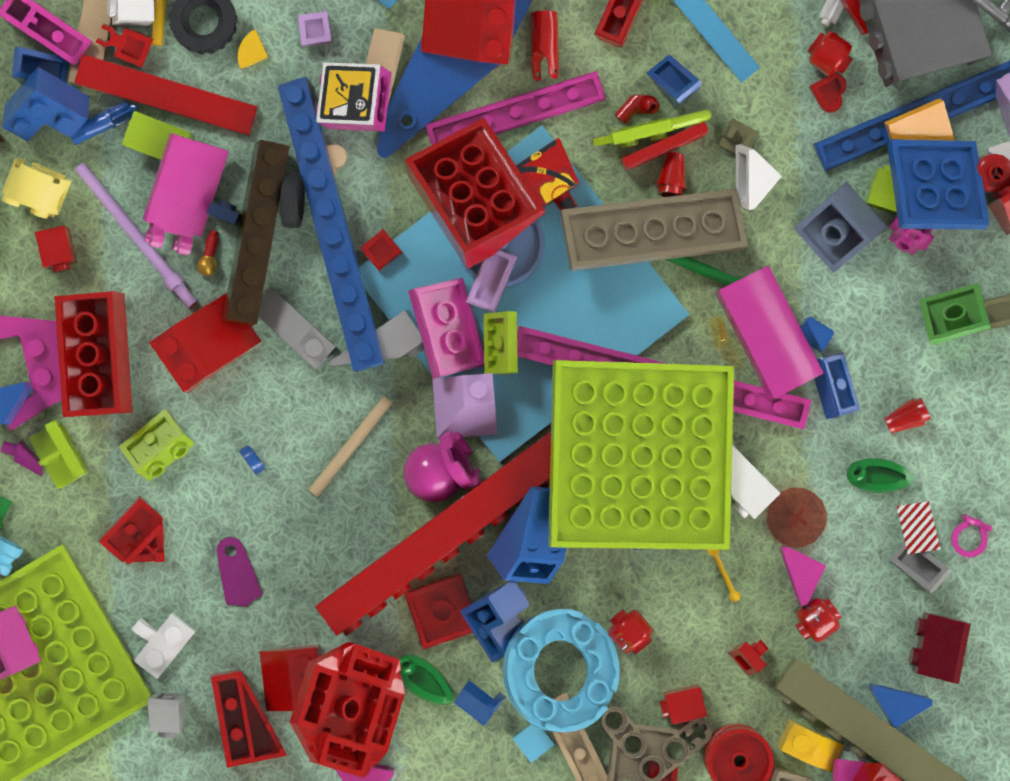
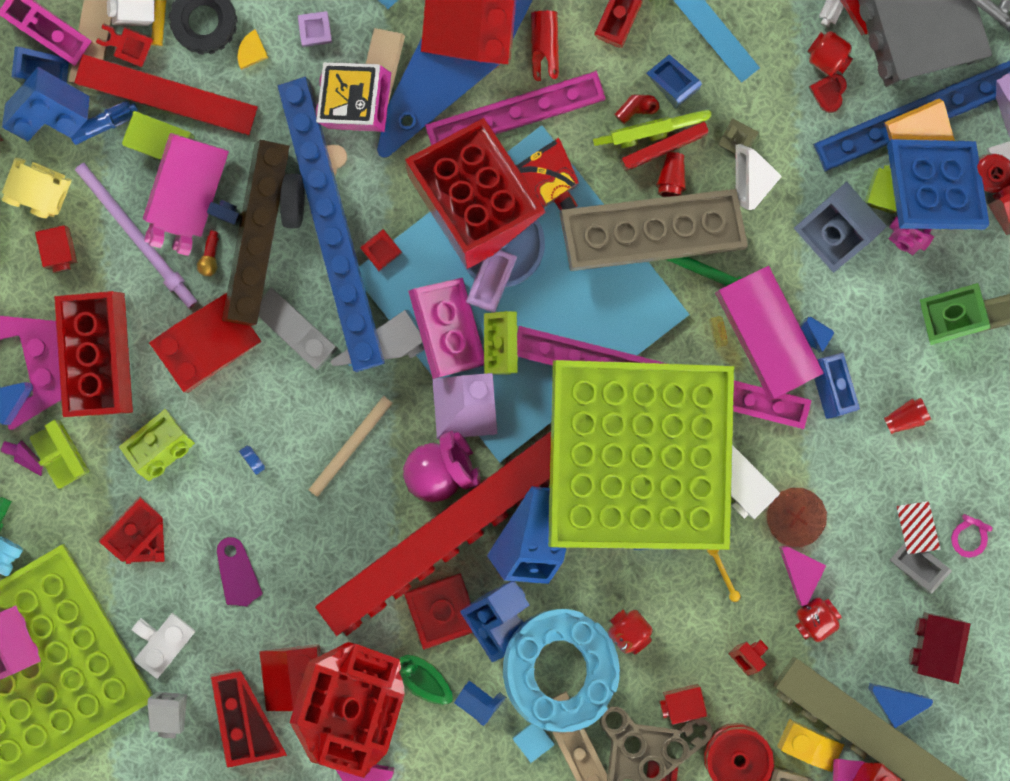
(879, 475): green arm -> none

